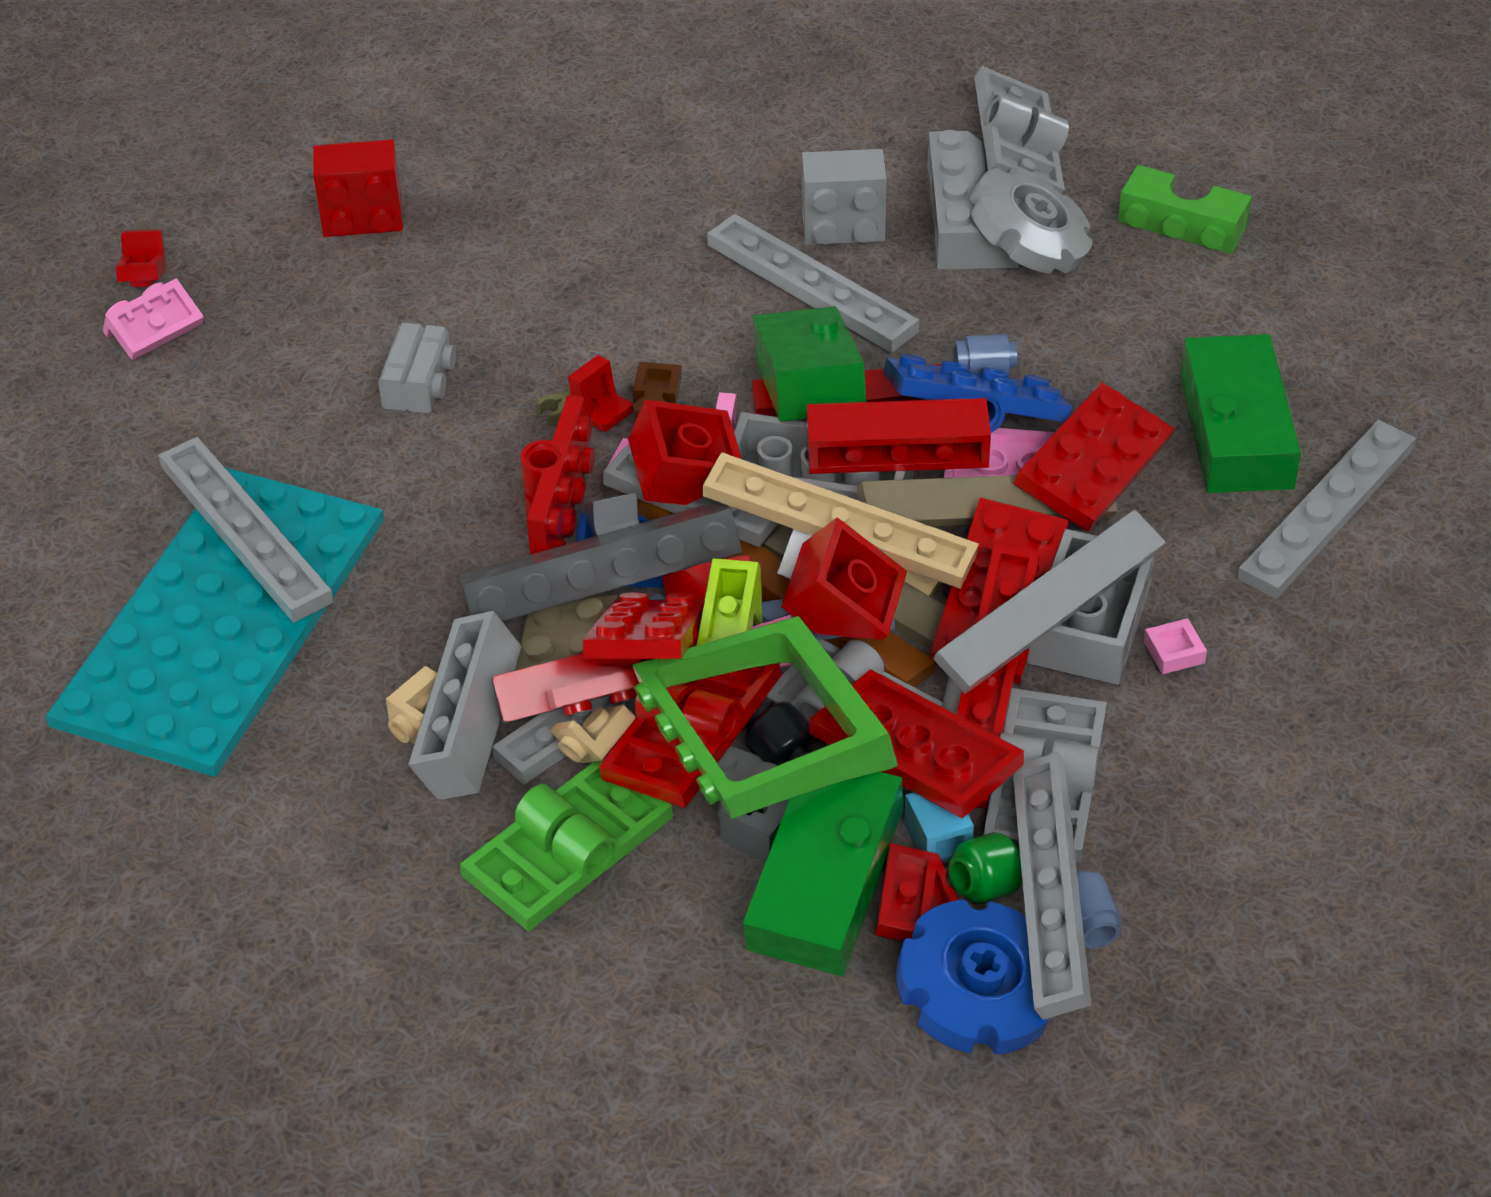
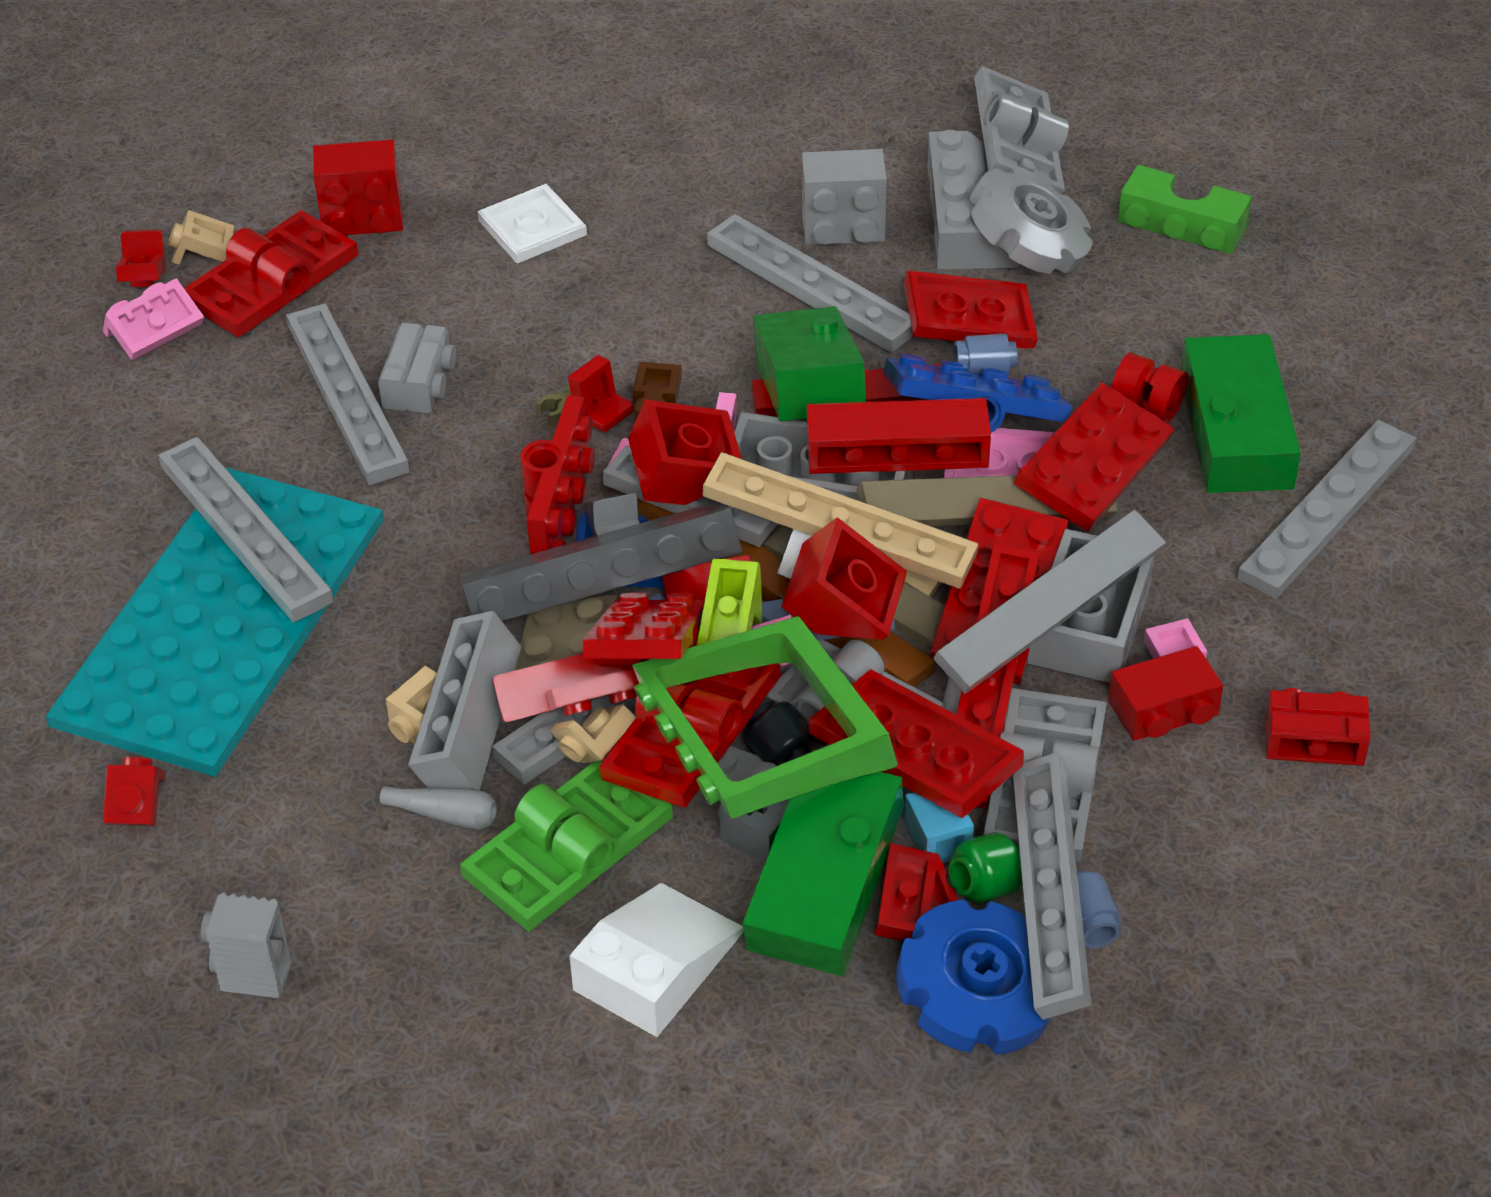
(132, 792): none -> red bracket
(200, 235): none -> tan bracket
(247, 945): none -> light grey brick
(269, 271): none -> red plate
(347, 394): none -> light grey plate
(449, 805): none -> light grey piece
(532, 223): none -> white tile
(651, 956): none -> white slope
(967, 306): none -> red tile
(1139, 377): none -> red wheel
(1165, 693): none -> red brick
(1317, 727): none -> red brick

